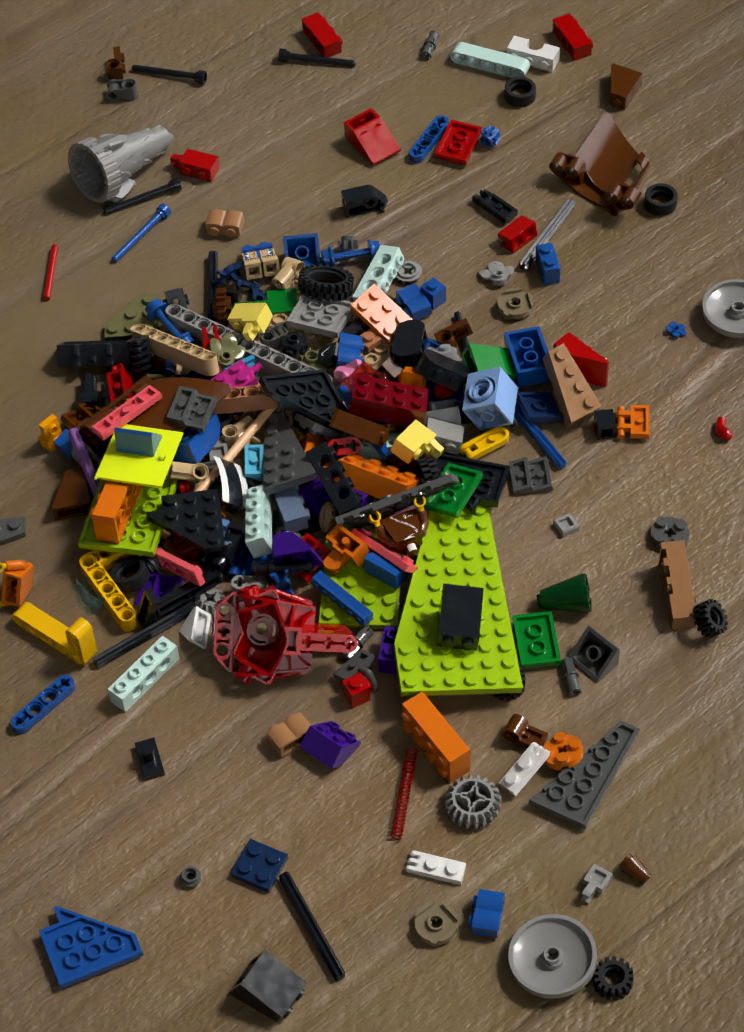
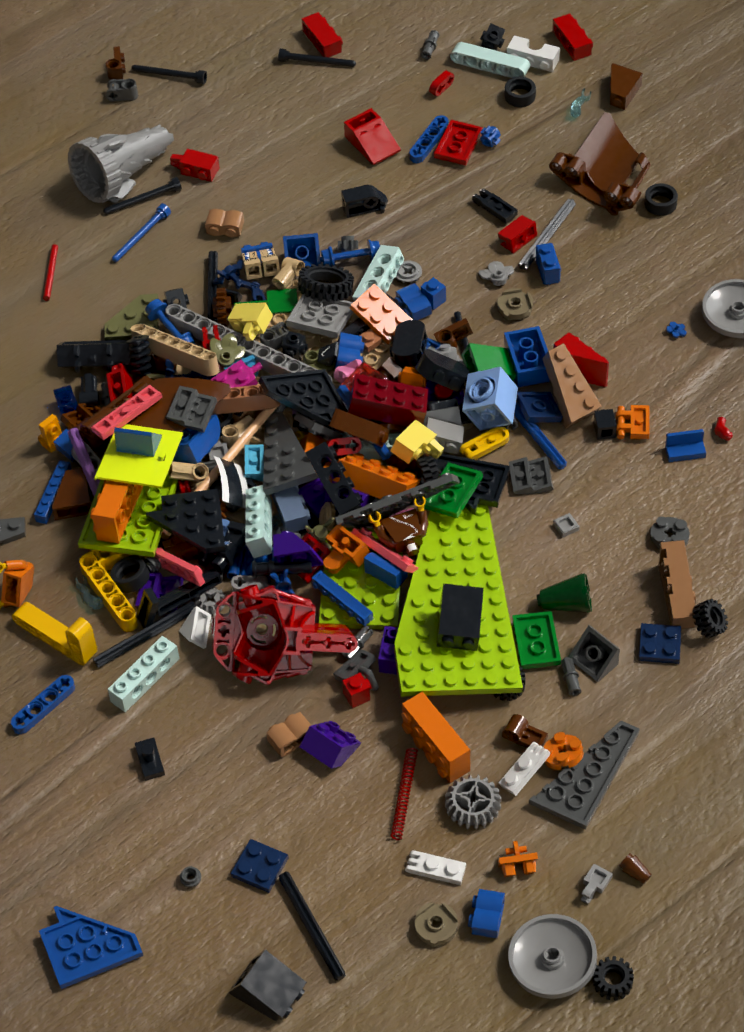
(44, 508): none -> blue piece
(65, 399): none -> clear blue brick
(320, 532): none -> olive plant
(441, 83): none -> red beam
(493, 37): none -> black brick
(508, 863): none -> orange hips
(576, 104): none -> clear light blue arm
(660, 643): none -> dark blue plate
(685, 445): none -> blue panel

